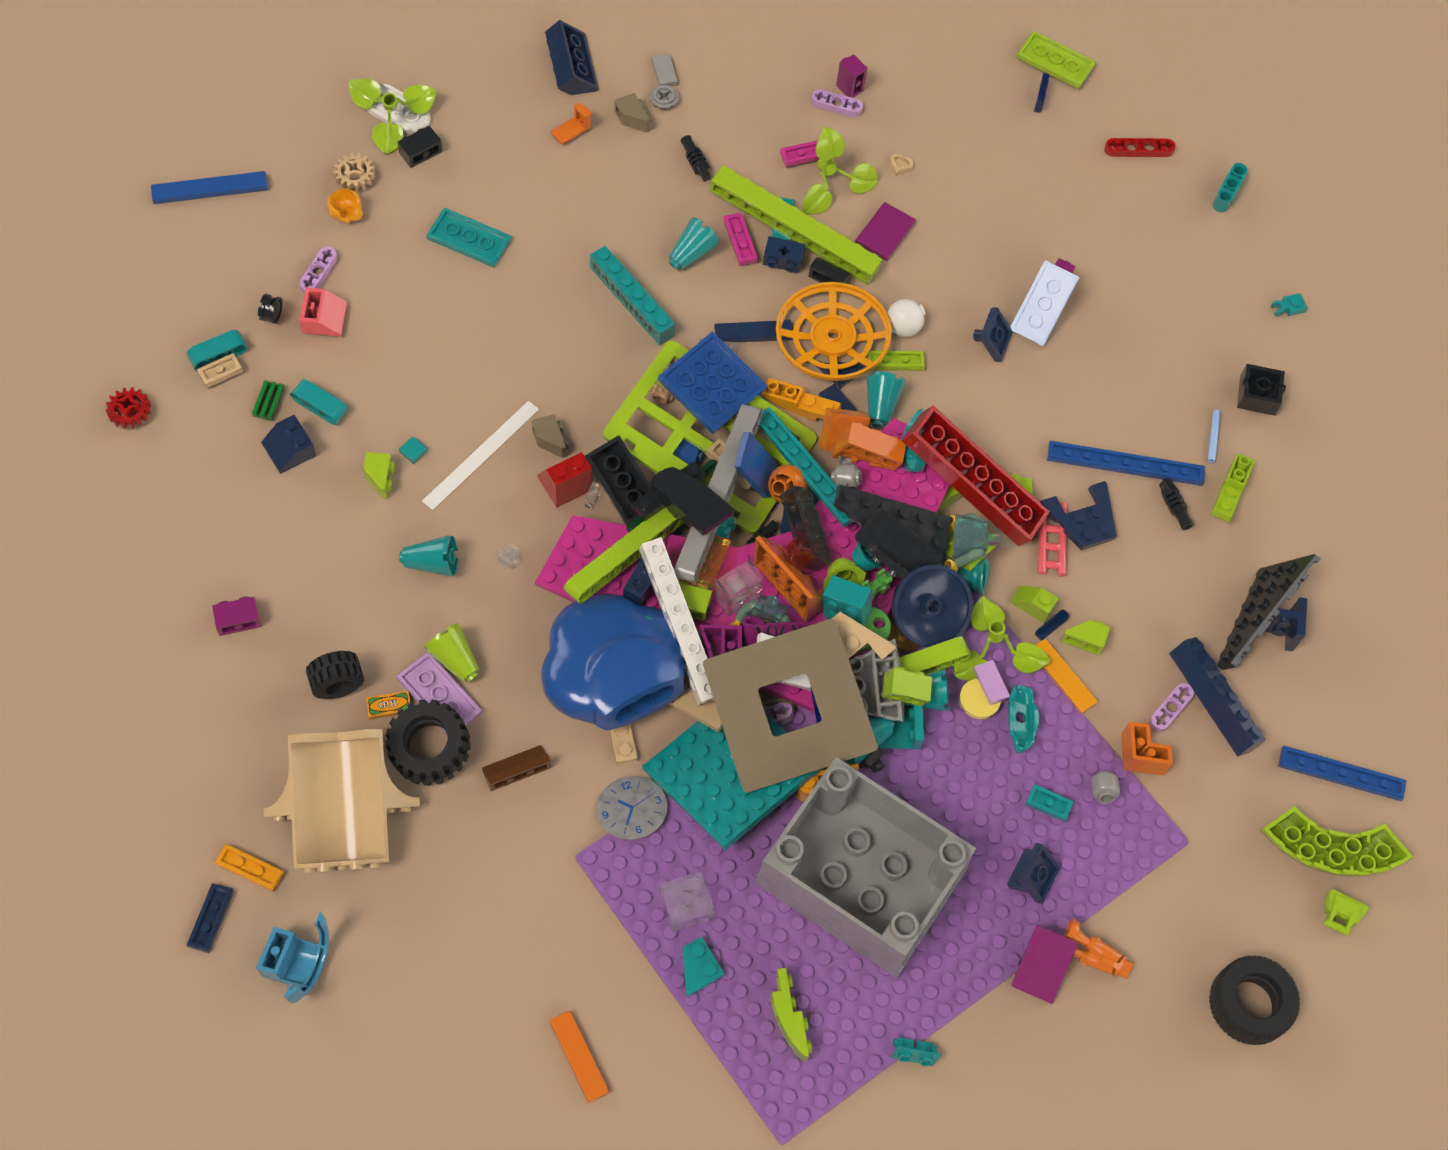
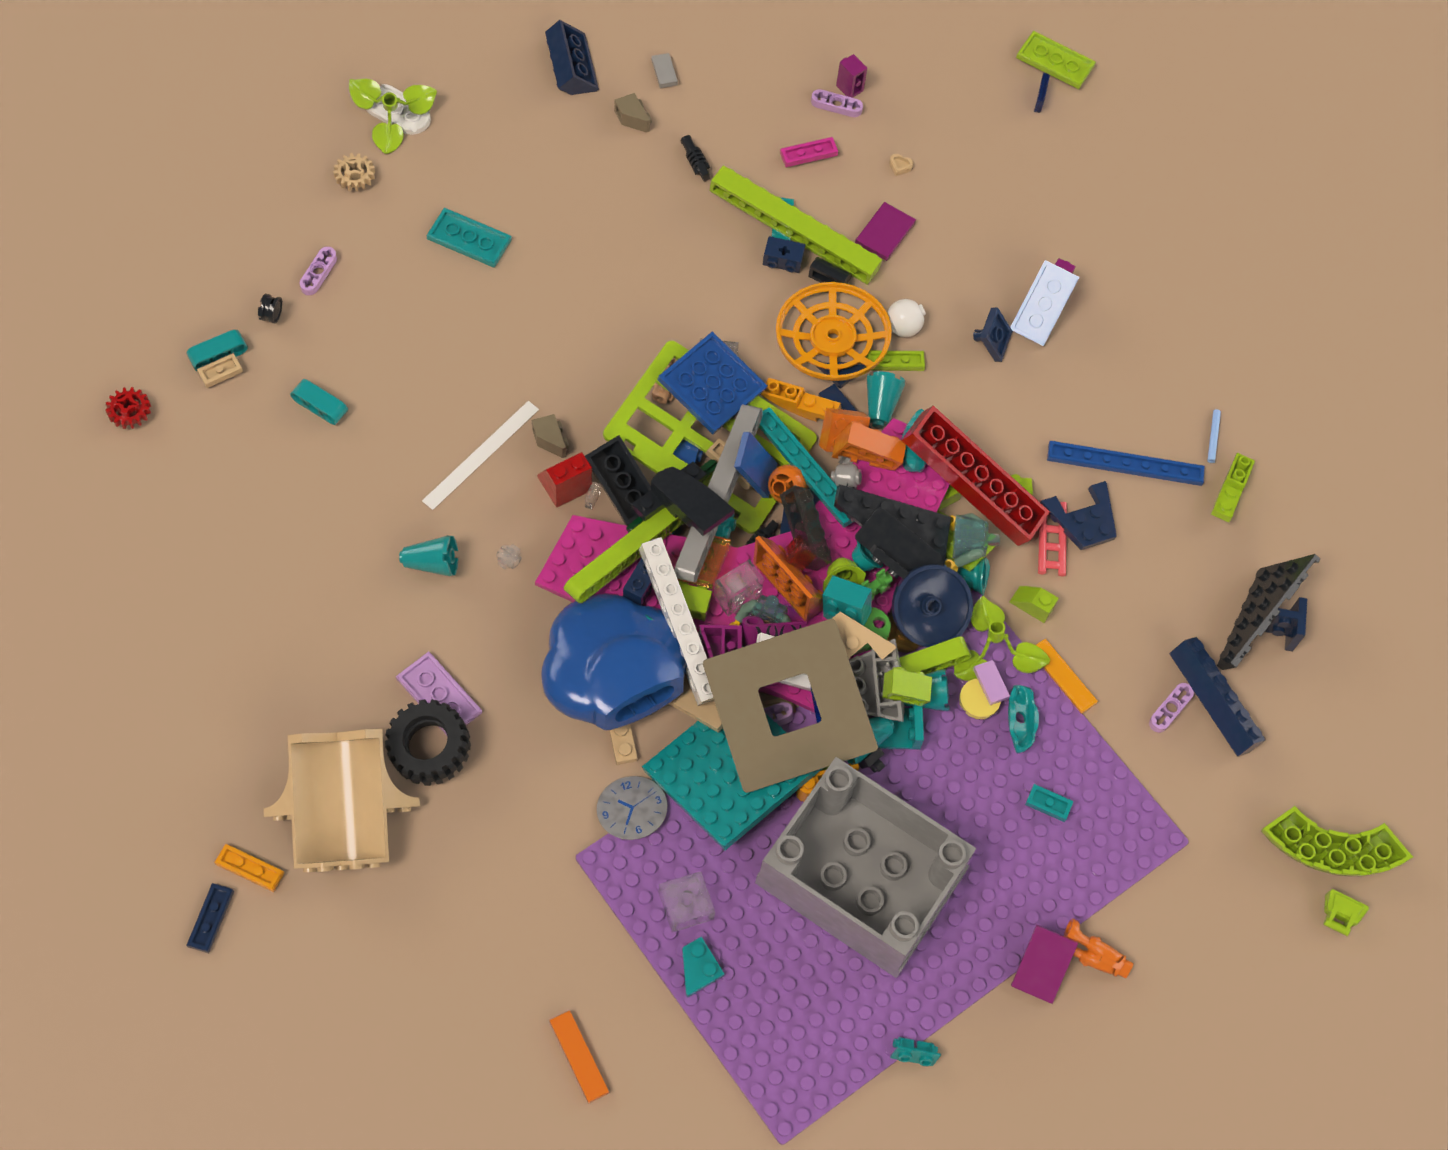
(209, 187): blue tile -> none
(236, 615): magenta brick -> none
(273, 386): green tile -> none
(288, 444): dark blue slope -> none
(294, 959): dark azure piece -> none
(322, 313): coral slope -> none
(335, 674): black tyre -> none
(345, 205): light orange hair -> none
(378, 470): lime slope -> none
(387, 704): light orange tile -> none
(413, 450): teal tile -> none
(419, 146): black brick -> none
(454, 653): lime cone -> none
(516, 767): reddish brown panel -> none
(574, 126): orange bracket -> none
(632, 295): teal brick -> none
(664, 90): light grey gear -> none
(692, 244): teal cone -> none
(740, 239): dark pink plate -> none
(750, 331): dark blue tile -> none
(790, 1023): lime slope -> none
(829, 146): lime plant -> none
(1034, 873): dark blue bracket -> none
(1052, 624): clear blue axle -> none
(1087, 636): lime slope -> none
(1105, 787): light grey head -> none
(1140, 150): red beam -> none
(1141, 754): orange brick -> none
(1175, 503): black hinge -> none
(1230, 187): teal beam -> none
(1261, 389): black brick -> none
(1274, 981): black tyre -> none
(1290, 304): teal plate -> none
(1342, 773): blue tile -> none

